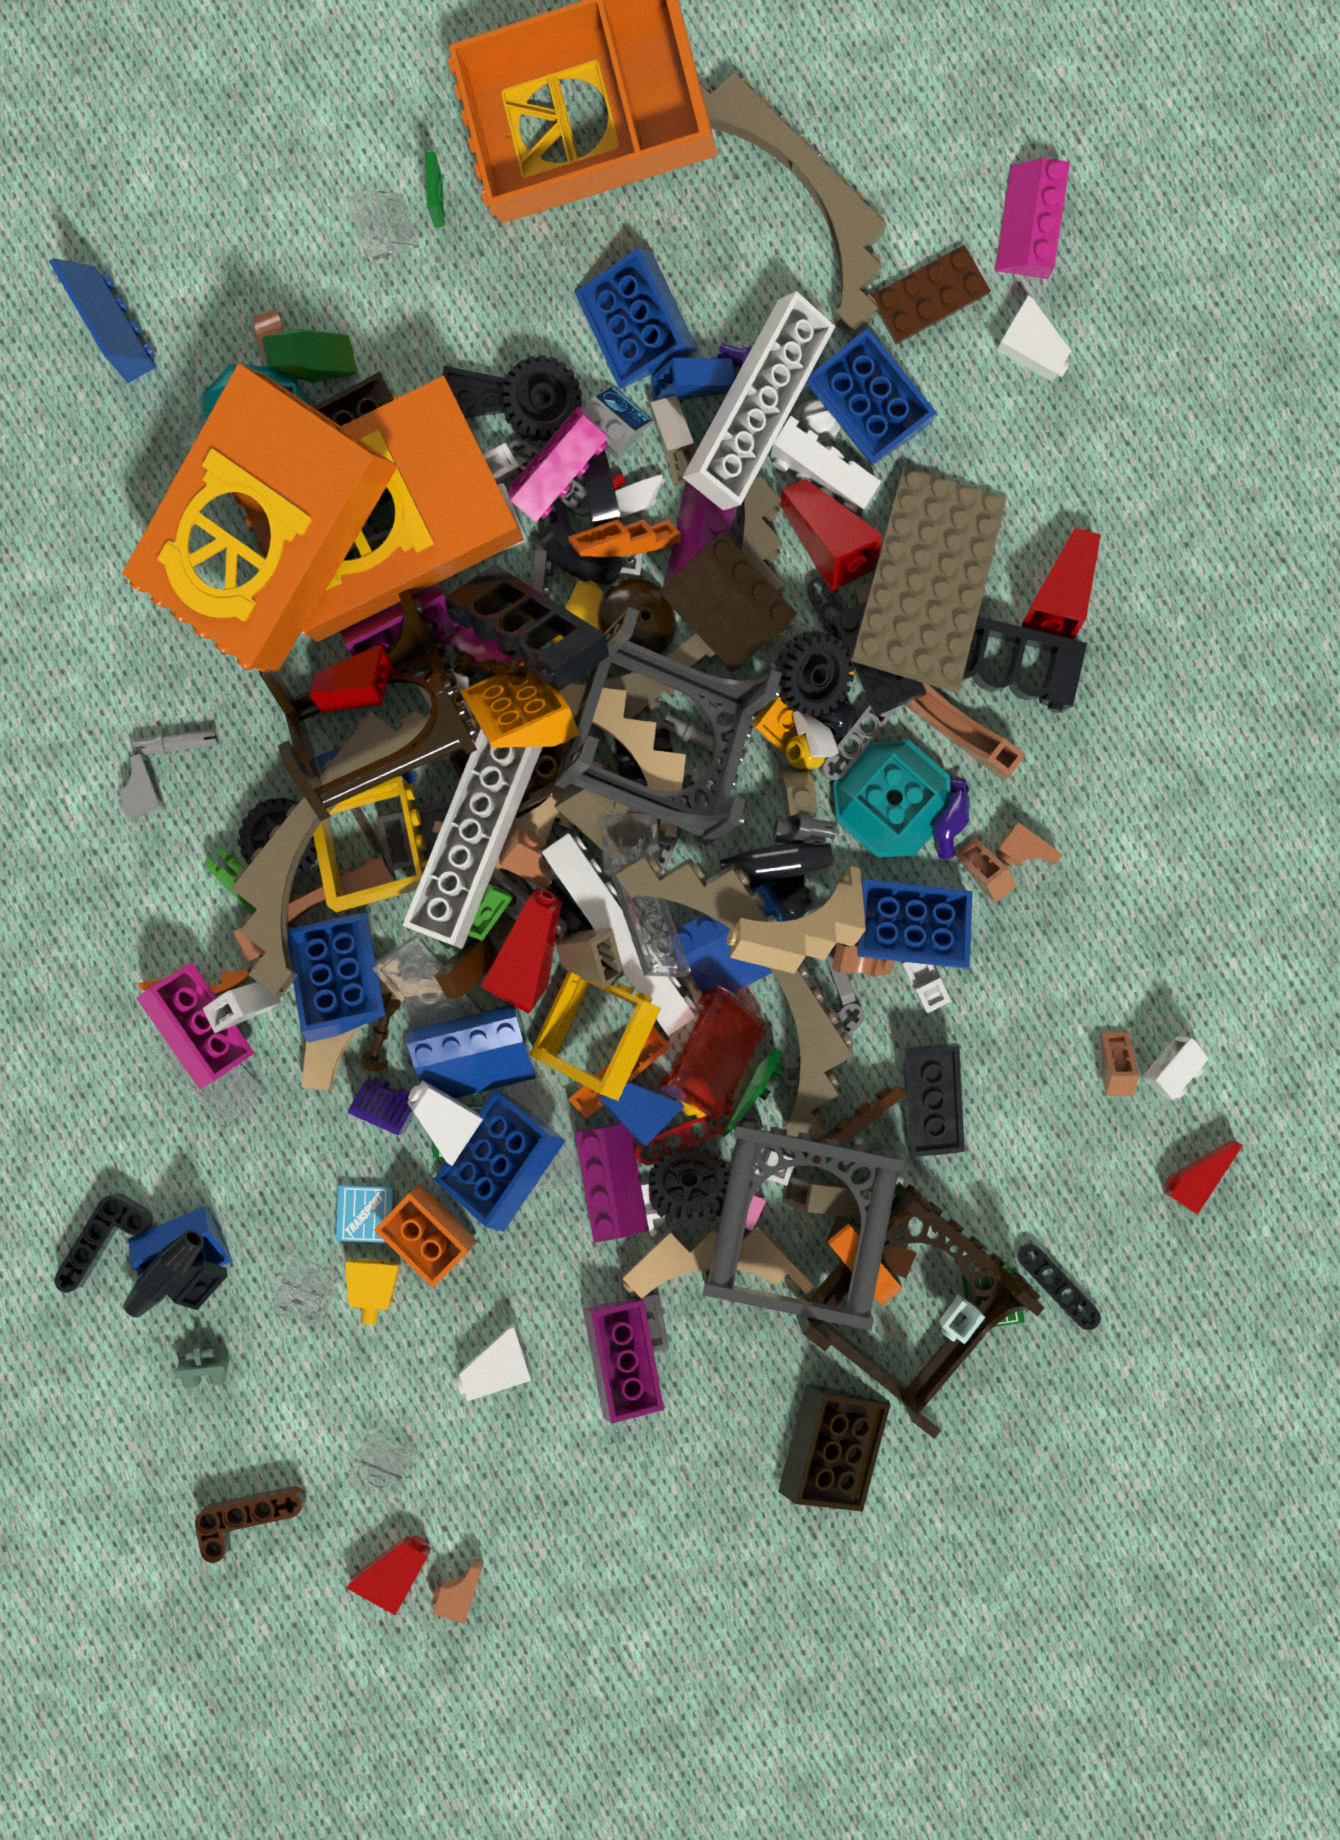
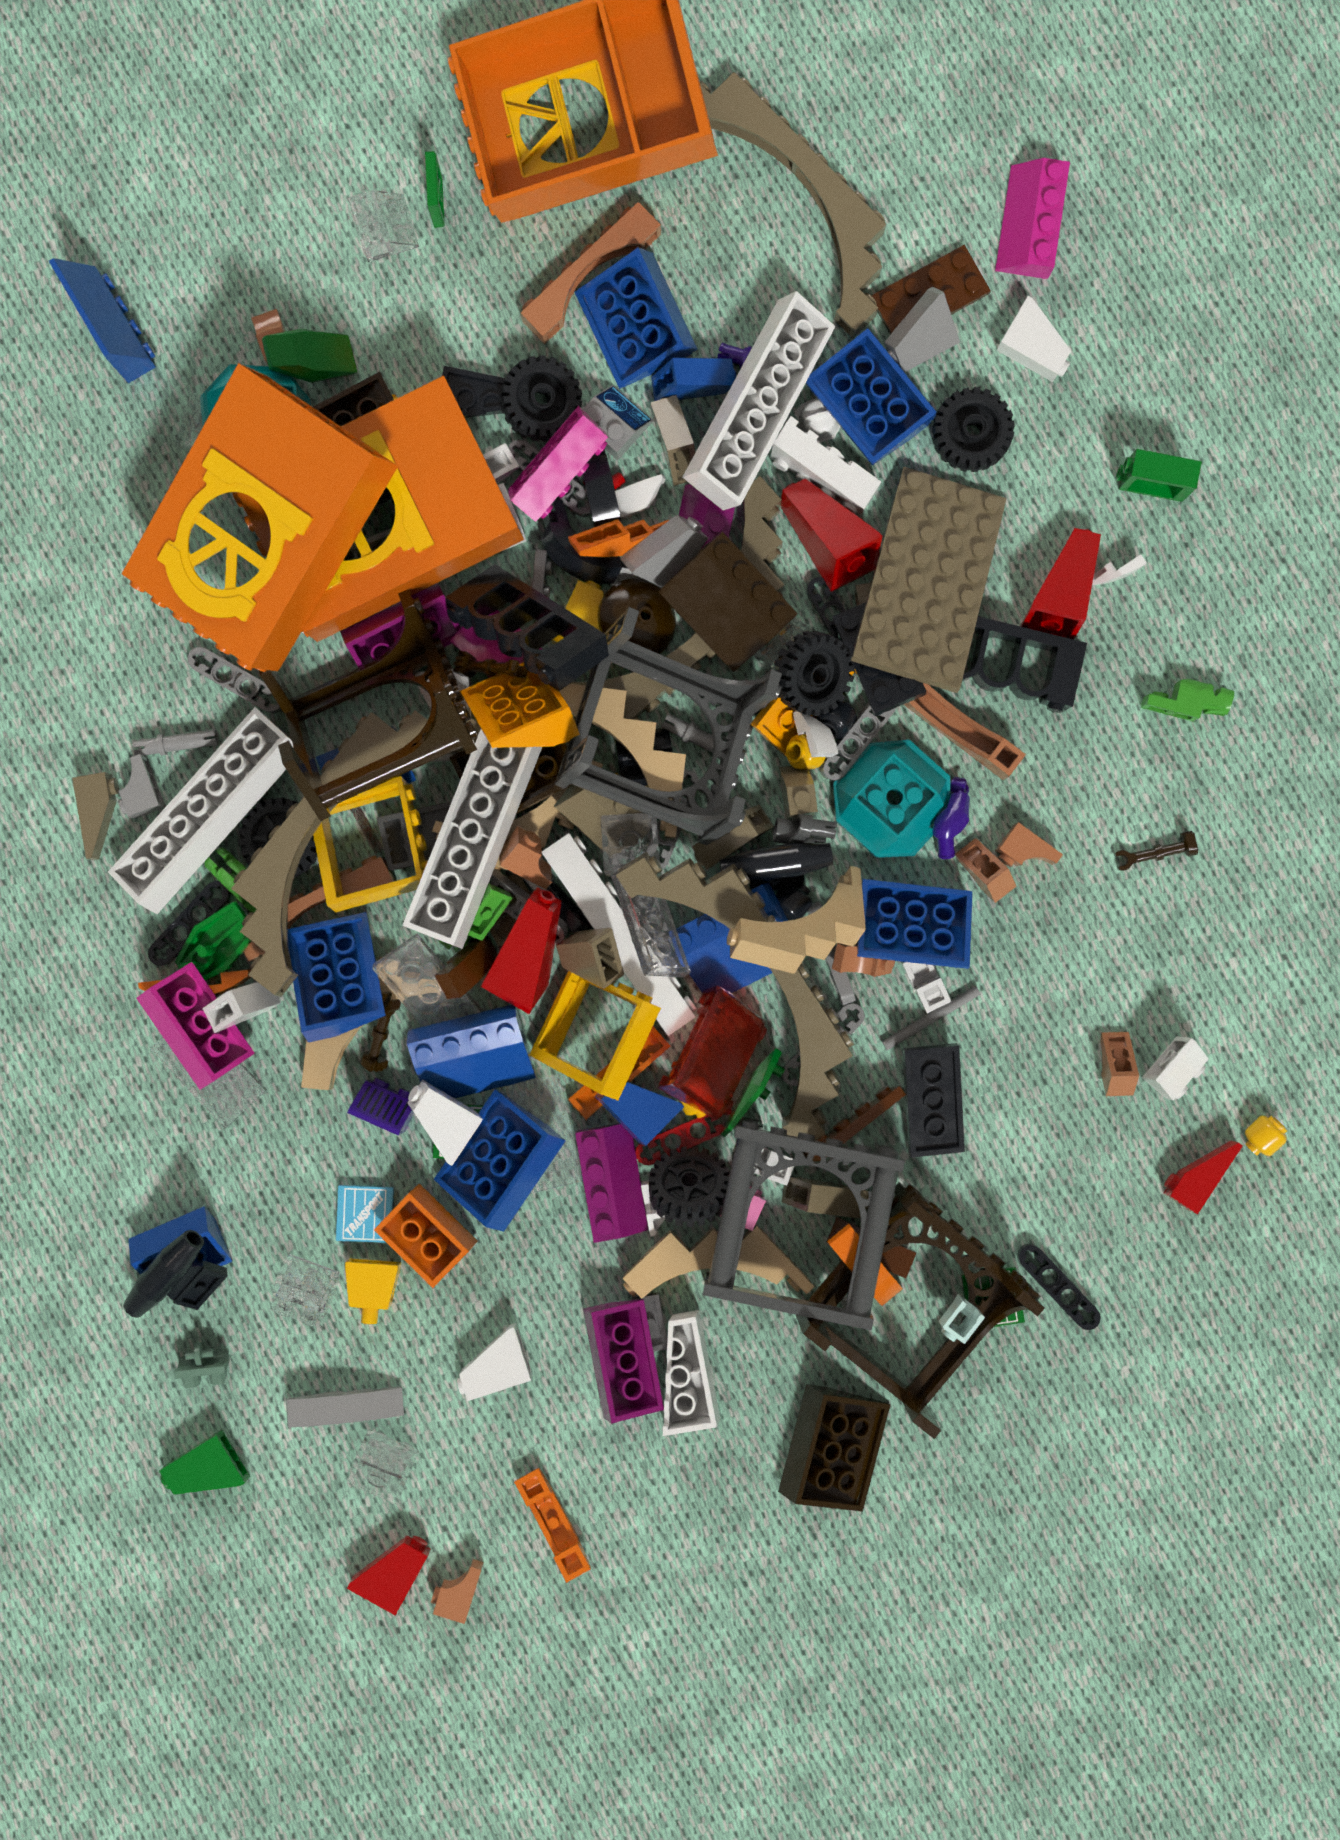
(95, 805): none -> dark tan slope
(95, 1244): black beam -> none
(186, 919): none -> black beam
(202, 813): none -> white brick
(205, 1467): none -> green slope
(215, 942): none -> green piece
(235, 681): none -> light grey beam
(252, 1516): reddish brown beam -> none
(344, 1407): none -> light grey slope
(353, 682): red slope -> none
(547, 312): none -> nougat arch
(554, 1524): none -> orange slope
(665, 550): none -> light grey slope
(689, 1379): none -> white wedge
(753, 826): none -> dark tan slope
(923, 332): none -> light grey slope
(930, 1018): none -> light grey bar
(975, 409): none -> black wheel
(1110, 574): none -> white slope
(1159, 475): none -> green window
(1187, 845): none -> dark brown piece
(1190, 699): none -> bright green plate
(1265, 1135): none -> yellow head

